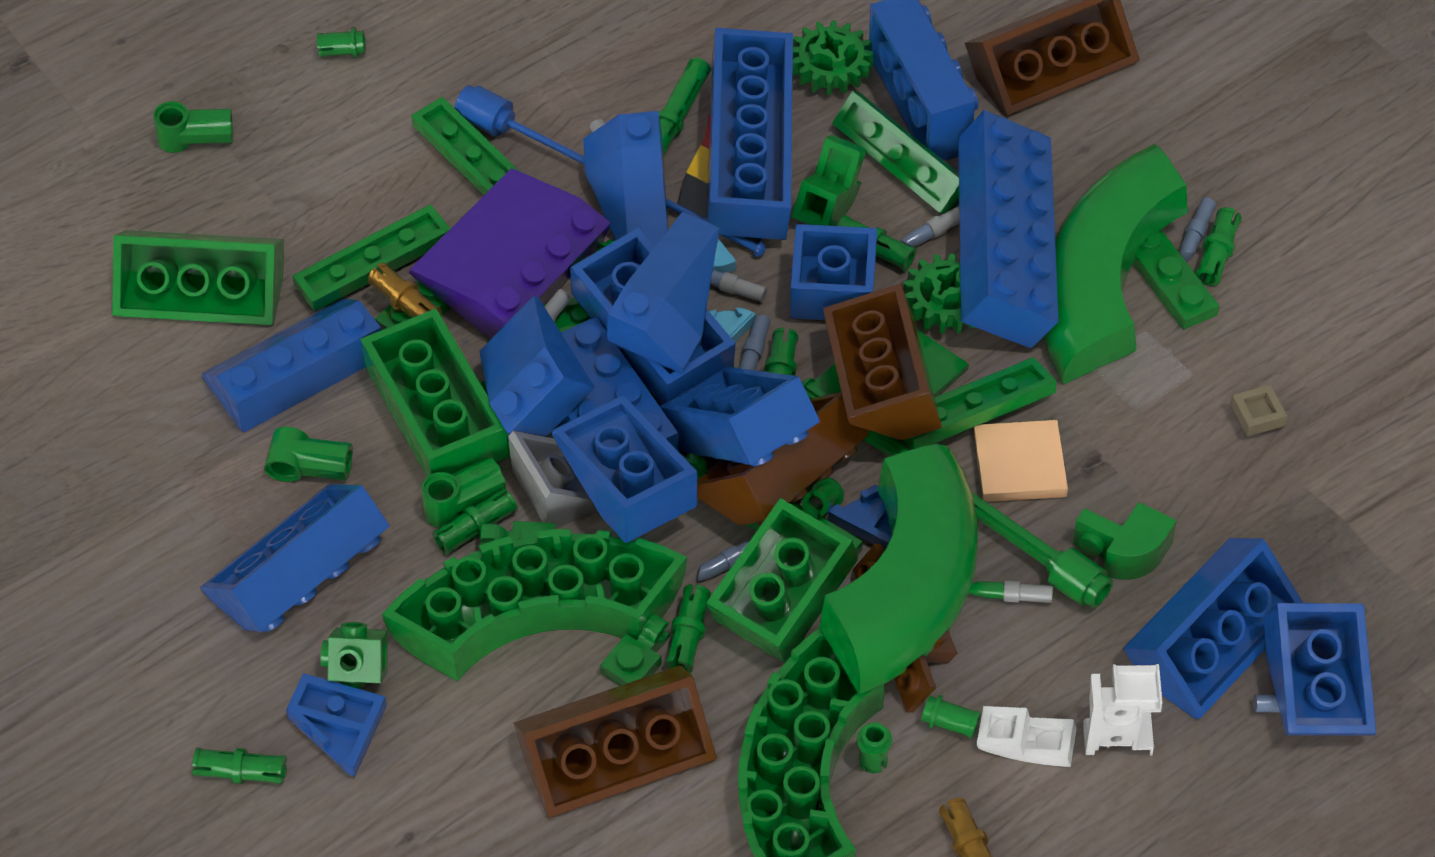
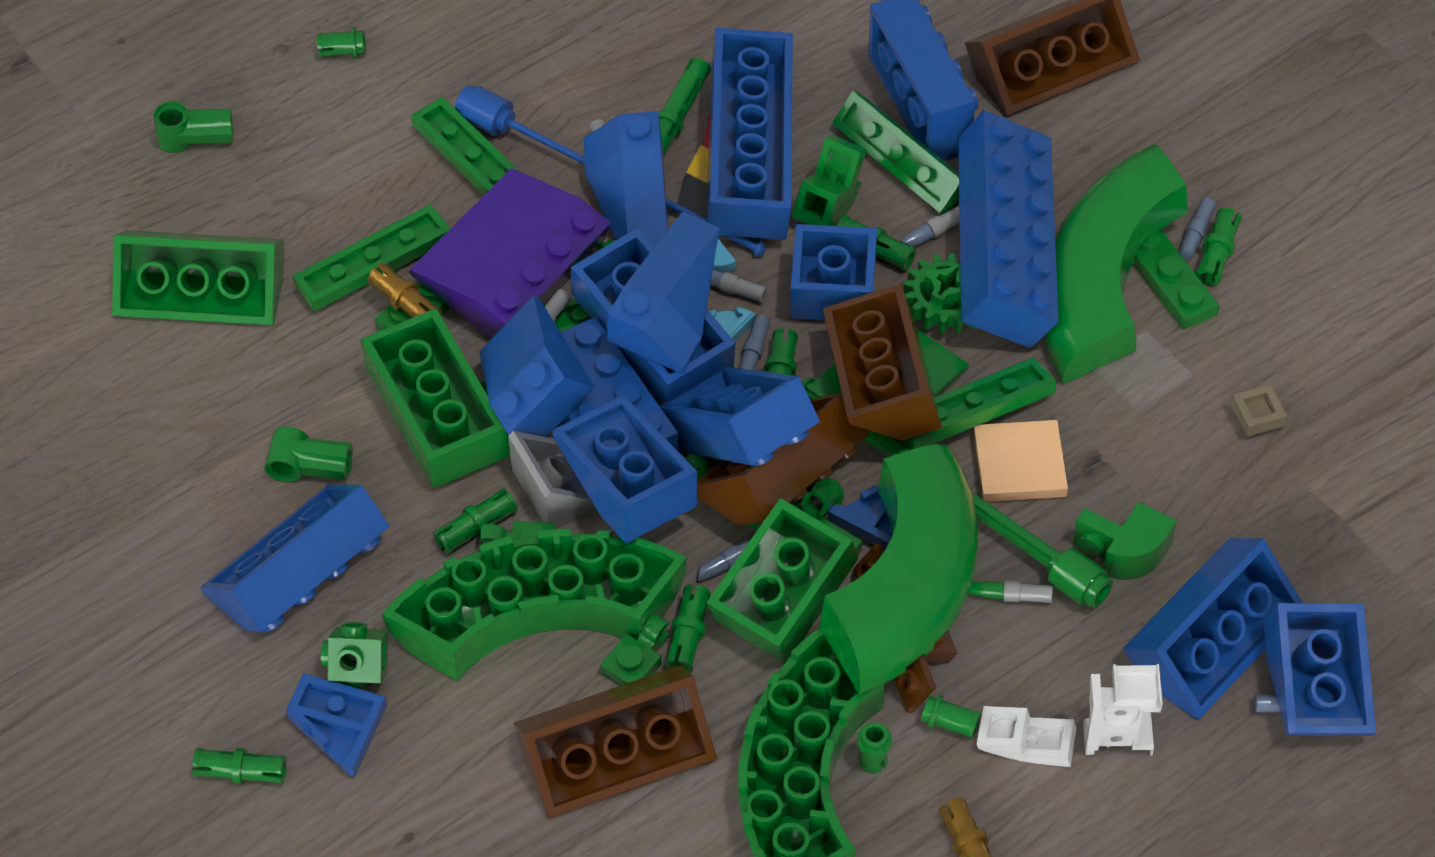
(292, 364): blue slope -> none
(448, 494): green piece -> none
(831, 57): green gear -> none

